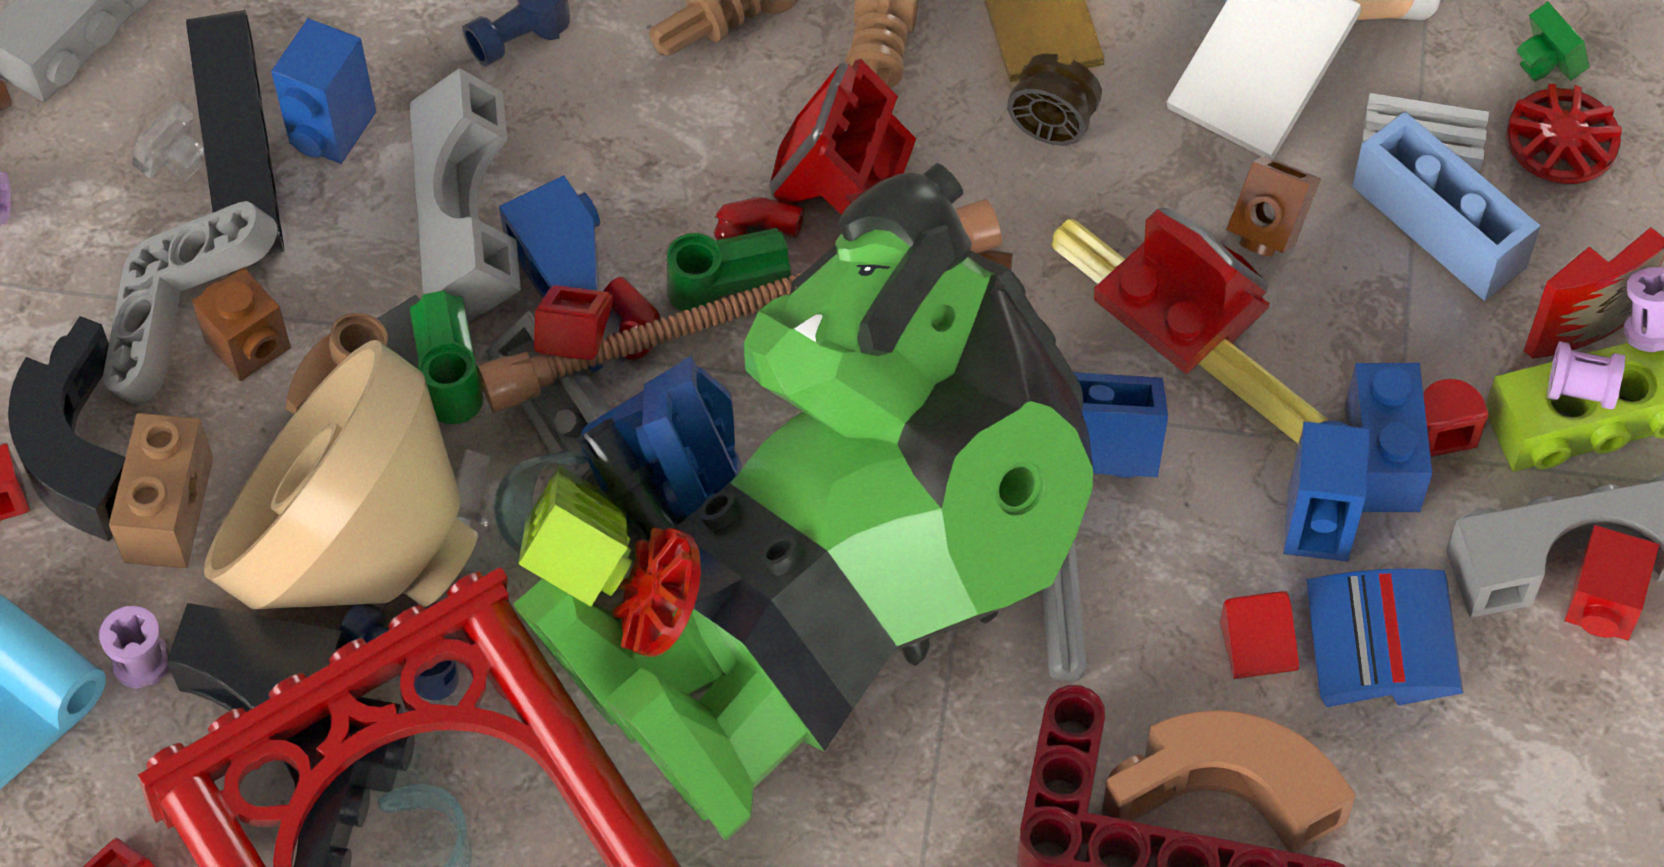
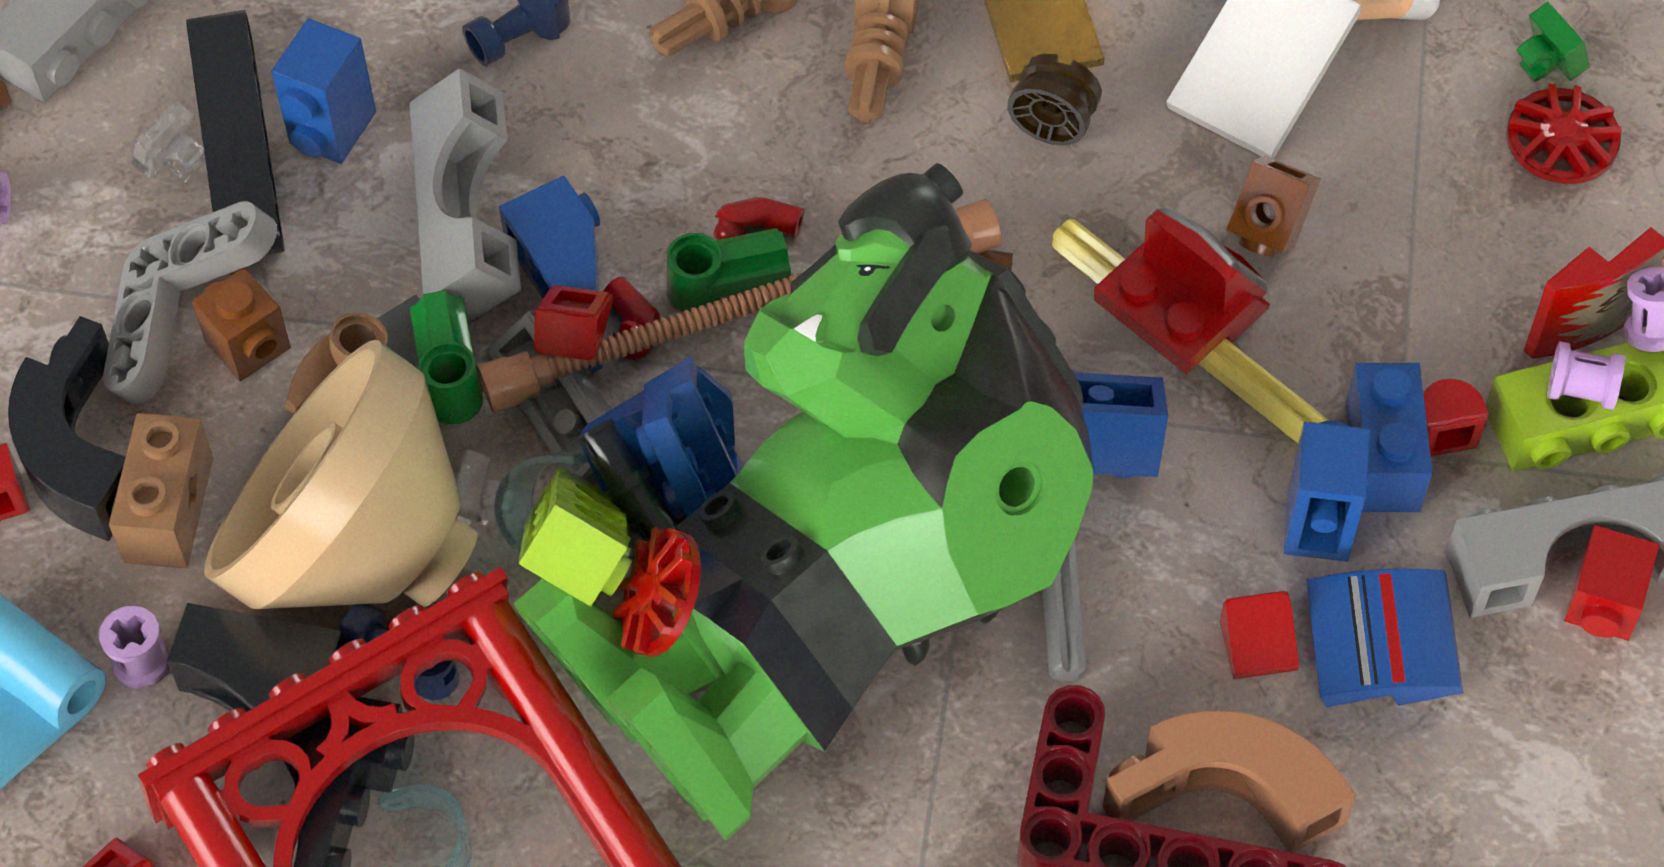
(842, 140): red piece -> none
(1443, 121): white tile -> none
(1445, 206): light blue brick -> none

